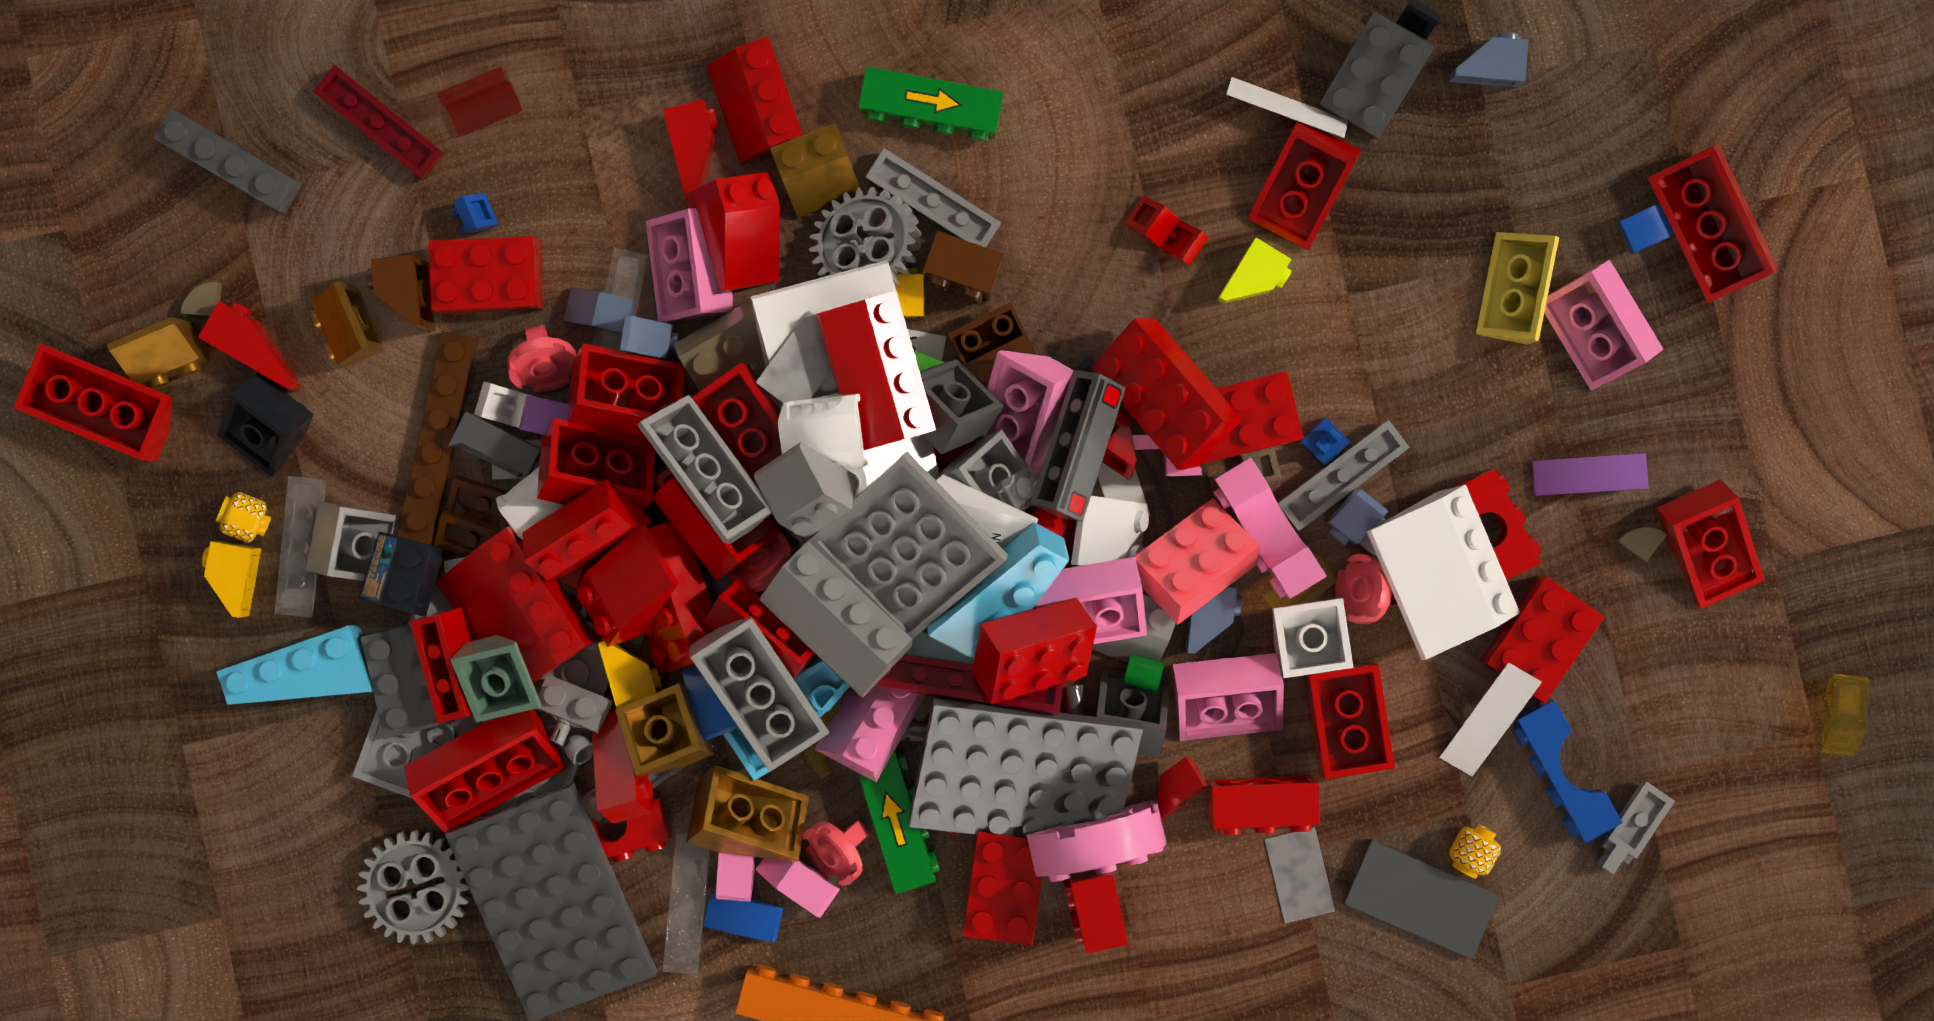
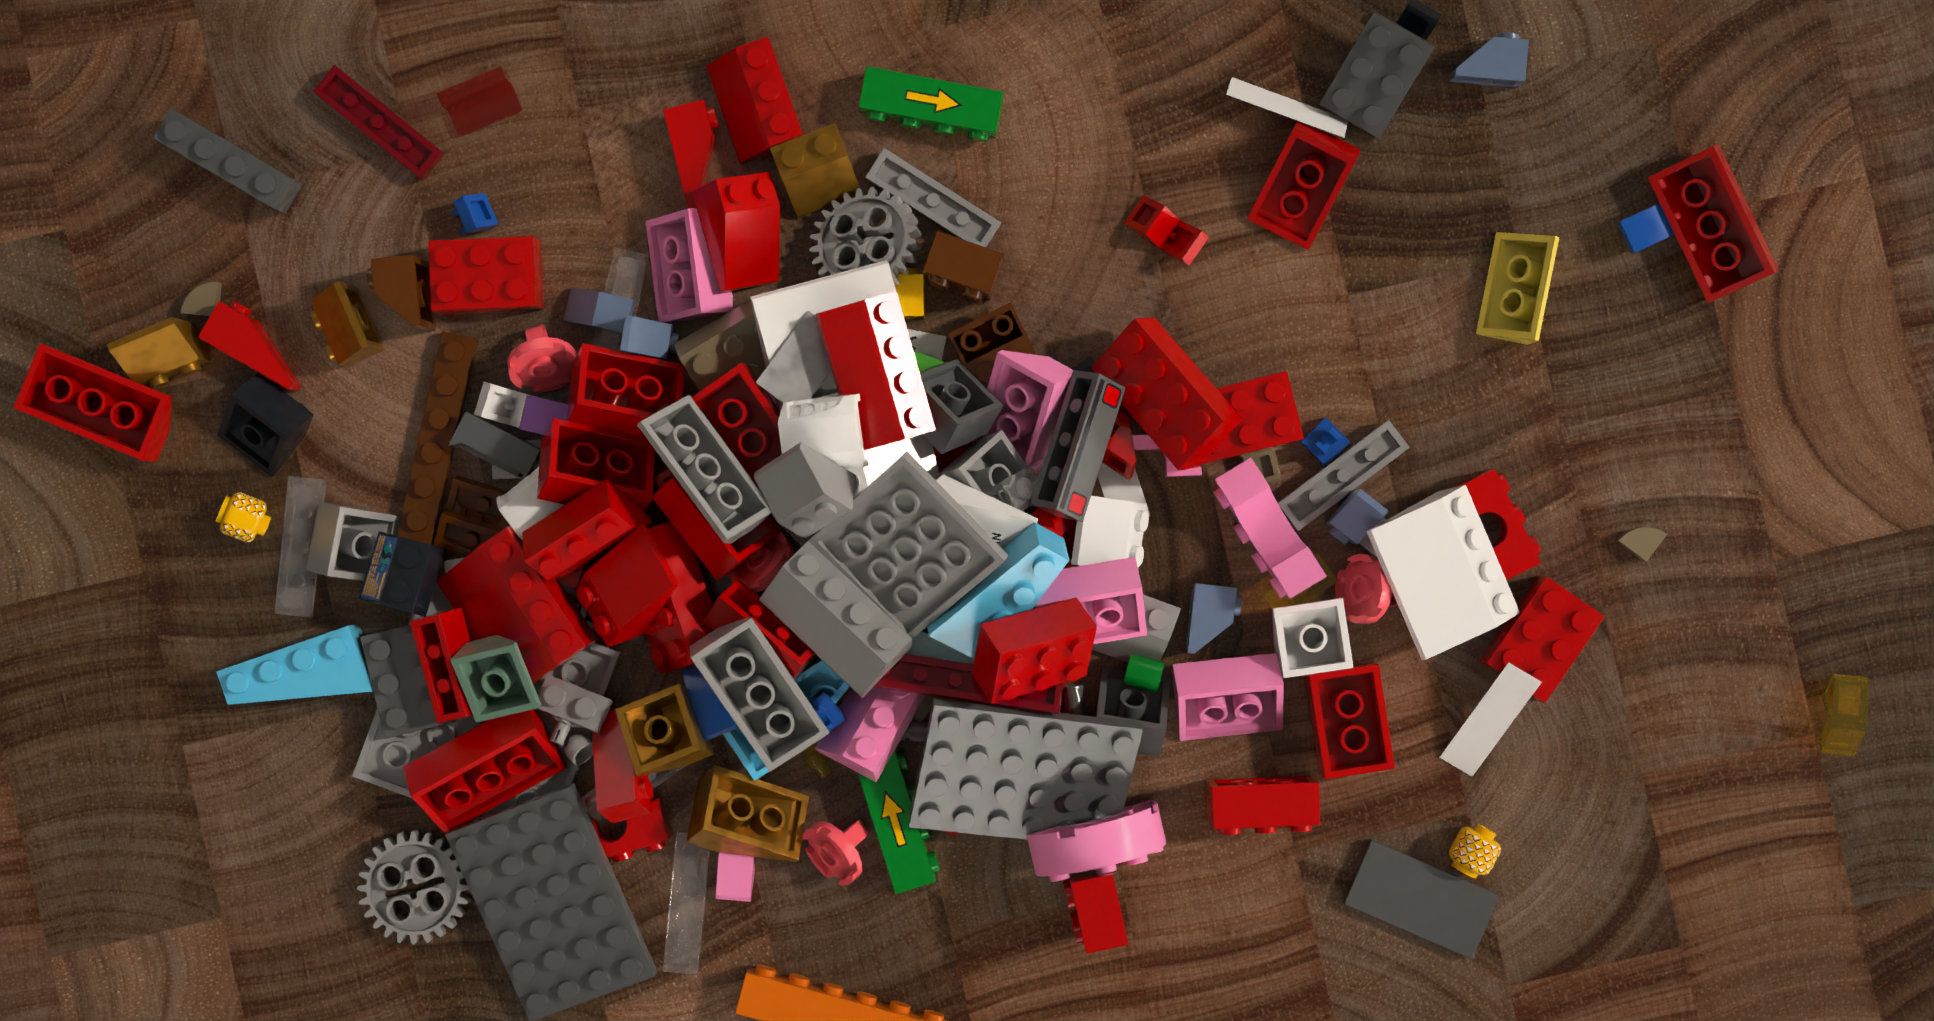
(232, 574): yellow slope -> none
(627, 674): yellow slope -> none
(744, 918): blue slope -> none
(800, 883): bright pink slope -> none
(827, 709): none -> blue tile
(1002, 890): red brick -> none
(1178, 786): red slope -> none
(1196, 561): coral brick -> none
(1256, 273): neon yellow slope -> none
(1299, 875): flat silver sticker -> none
(1543, 732): blue arch -> none
(1590, 474): medium lavender slope -> none
(1601, 326): bright pink slope -> none
(1640, 820): light grey hinge -> none
(1711, 543): red slope -> none

